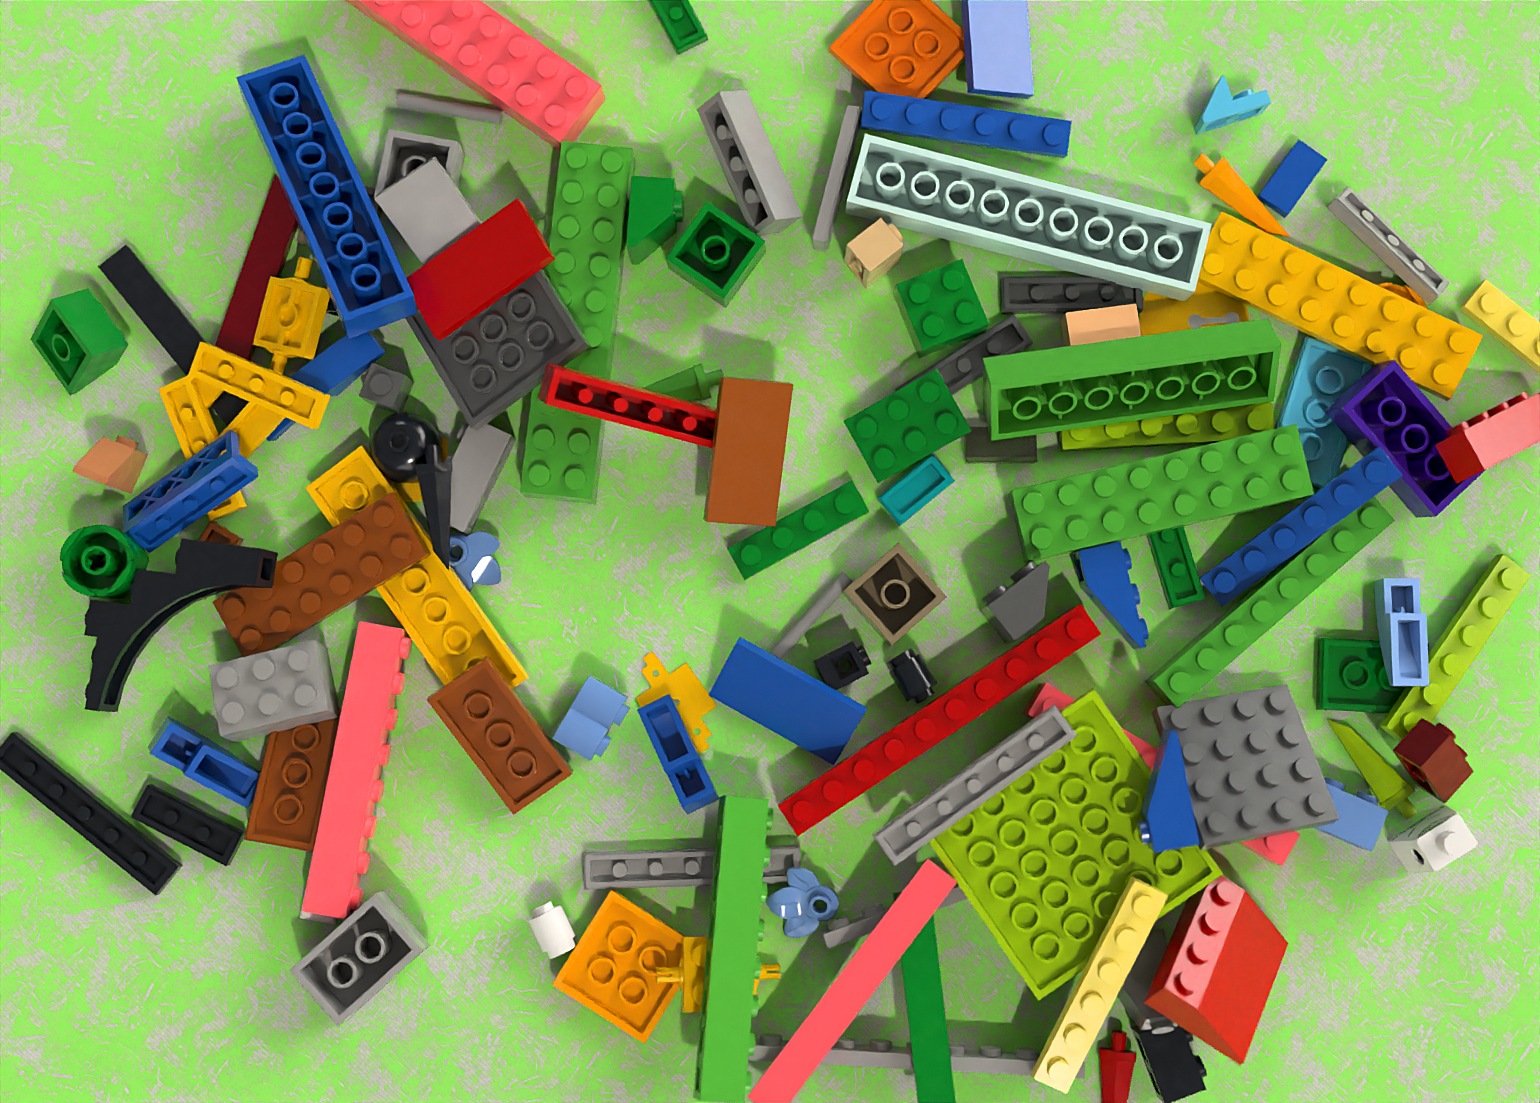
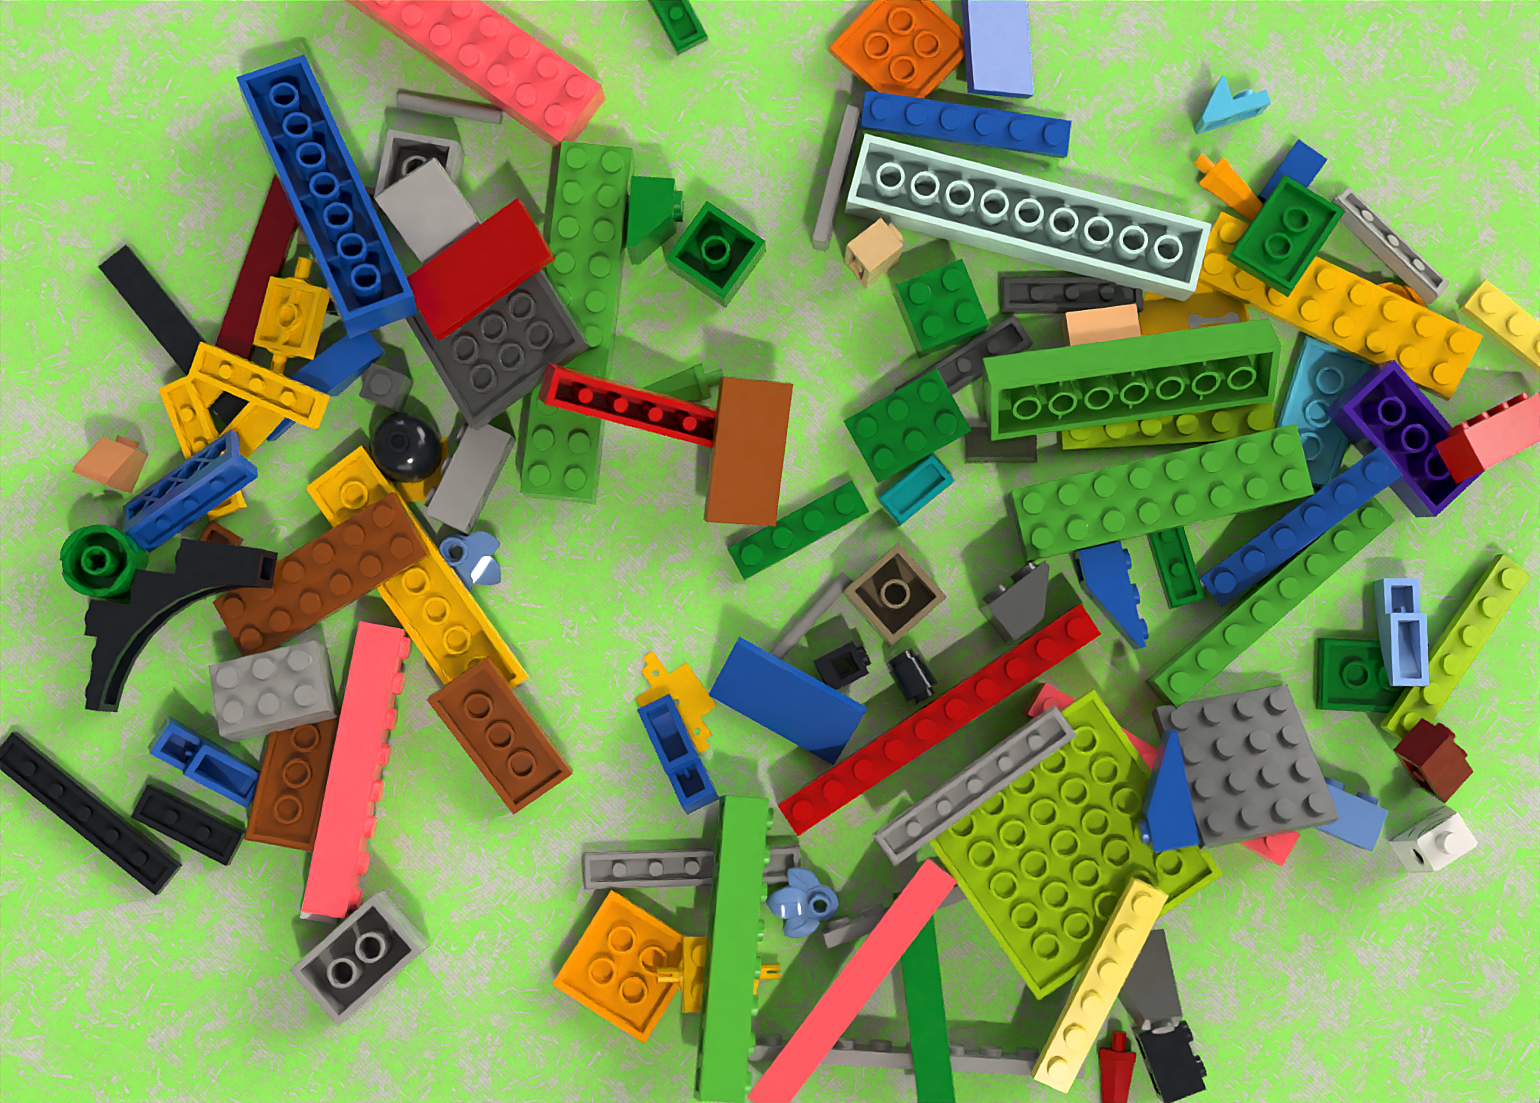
(78, 340): green slope -> none
(436, 495): black bar -> none
(552, 929): white brick -> none
(591, 718): medium blue brick -> none
(749, 162): light grey brick -> none
(1219, 968): slope -> none
(1285, 235): none -> green tile
(1379, 775): lime bar -> none

